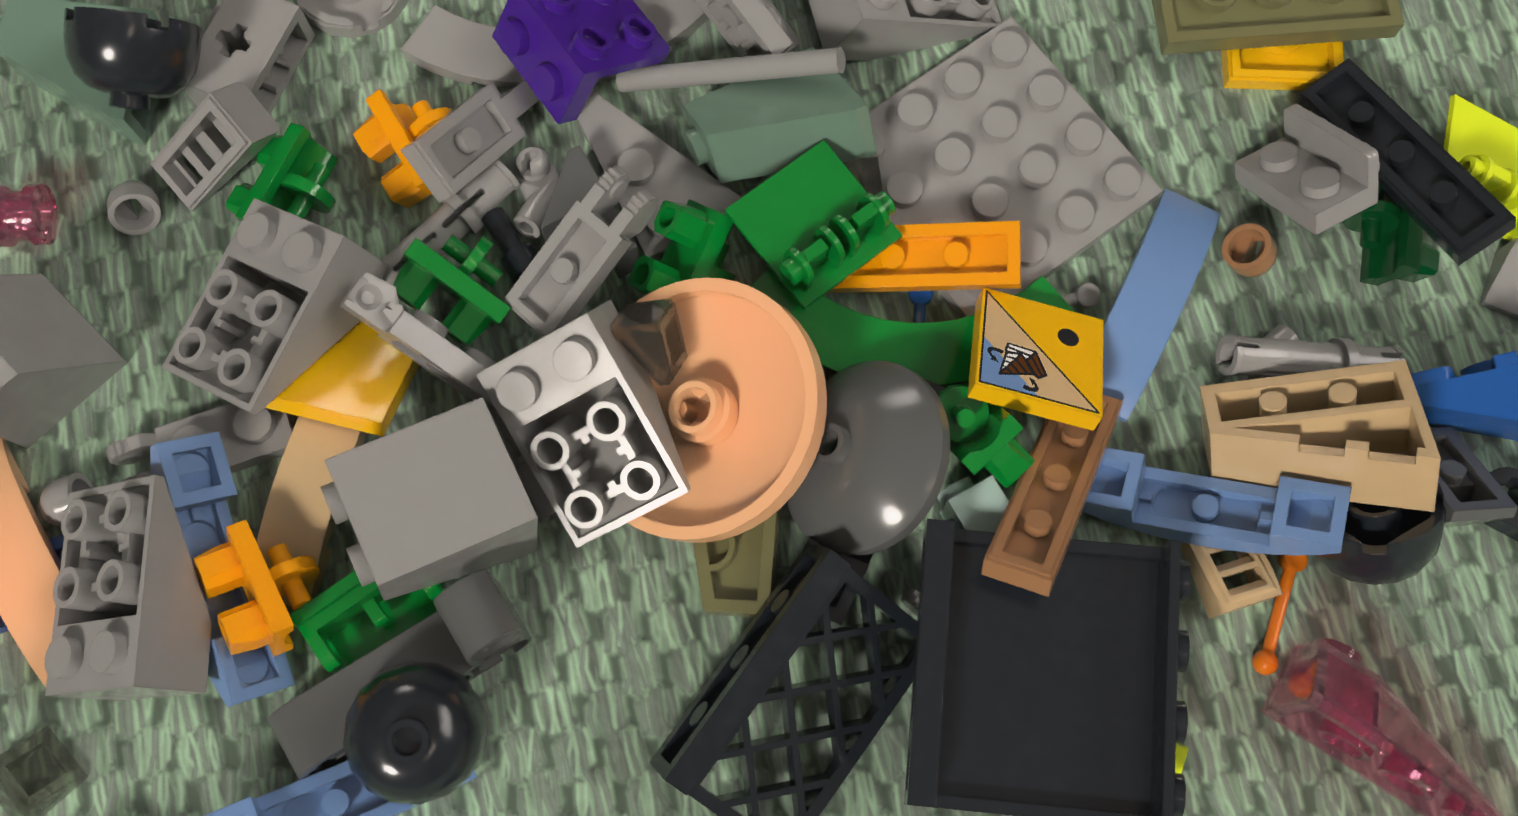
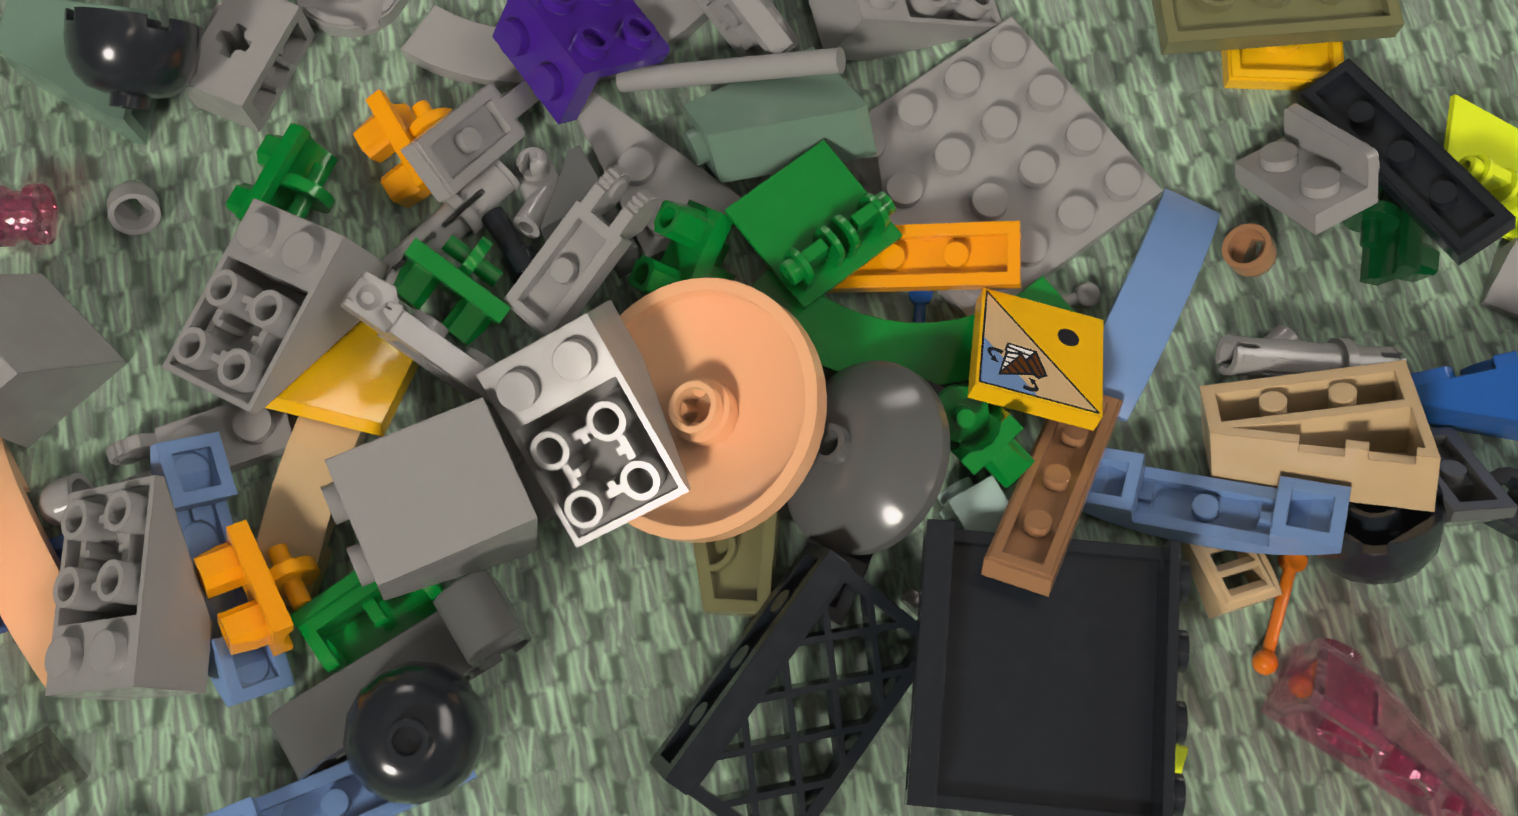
(241, 122): light grey slope -> none
(652, 337): clear smoke slope -> none

